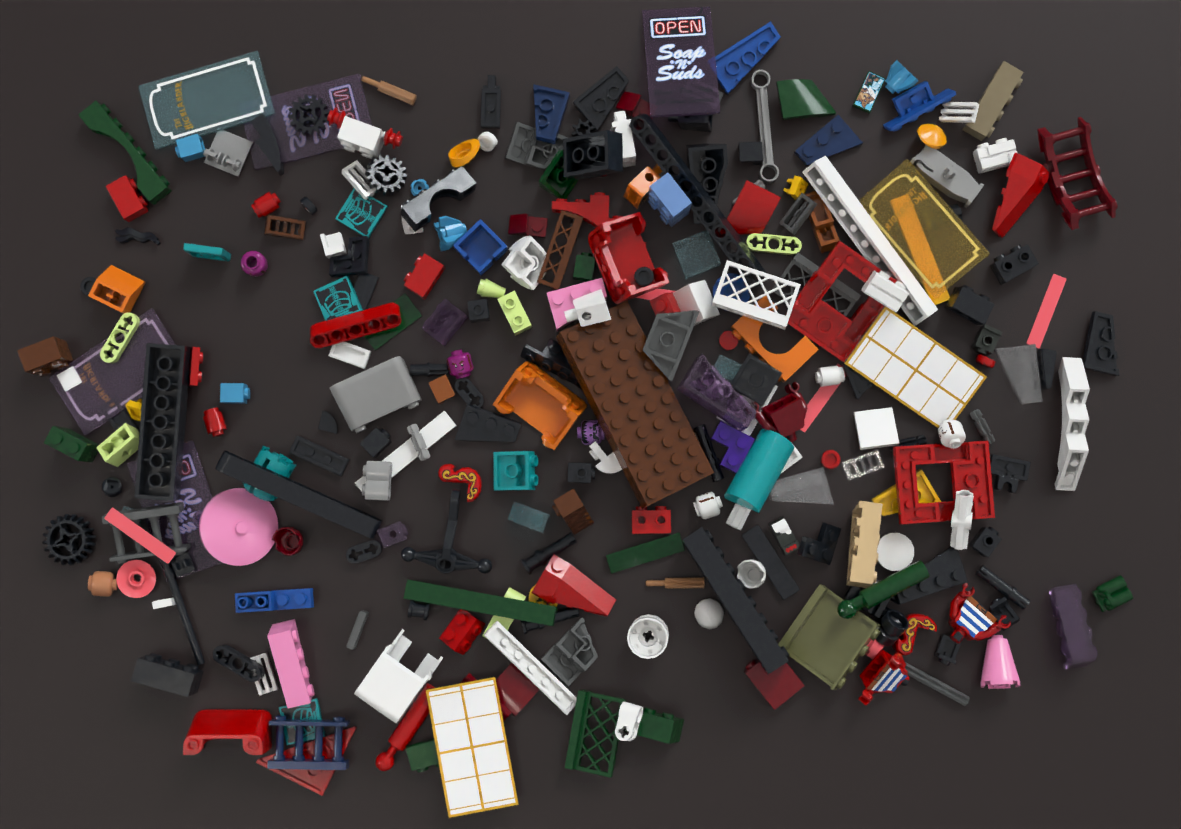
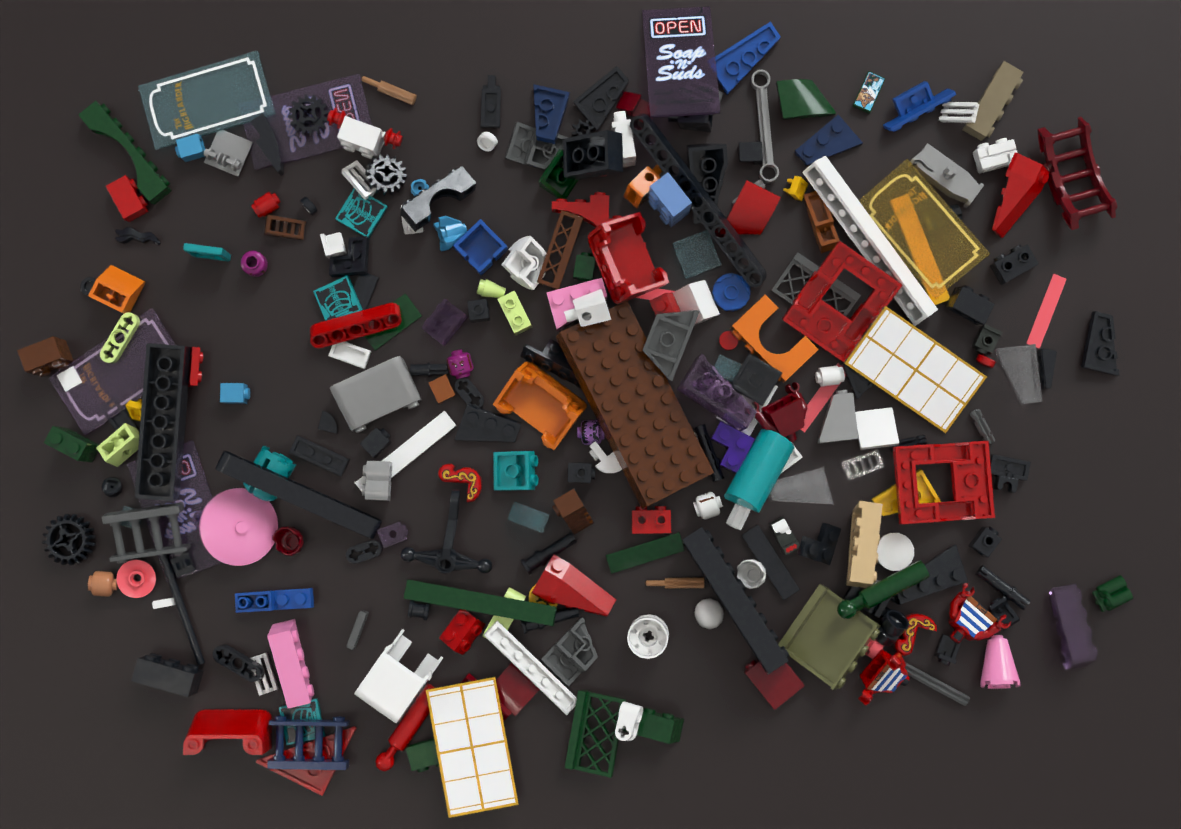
(140, 535): coral sticker -> none
(214, 422): red brick -> none
(418, 442): light grey axle -> none
(424, 276): red brick -> none
(464, 152): light orange hat -> none
(527, 226): dark red slope -> none
(644, 276): black tile -> none
(751, 311): white fence -> none
(787, 250): yellowish green beam -> none
(800, 215): dark grey tile -> none
(830, 459): red tile -> none
(839, 419): none -> light grey slope
(885, 291): white brick -> none
(899, 78): dark azure brick -> none
(932, 135): light orange hat -> none
(951, 433): white head -> none
(961, 519): white piece -> none
(1074, 423): white arch -> none

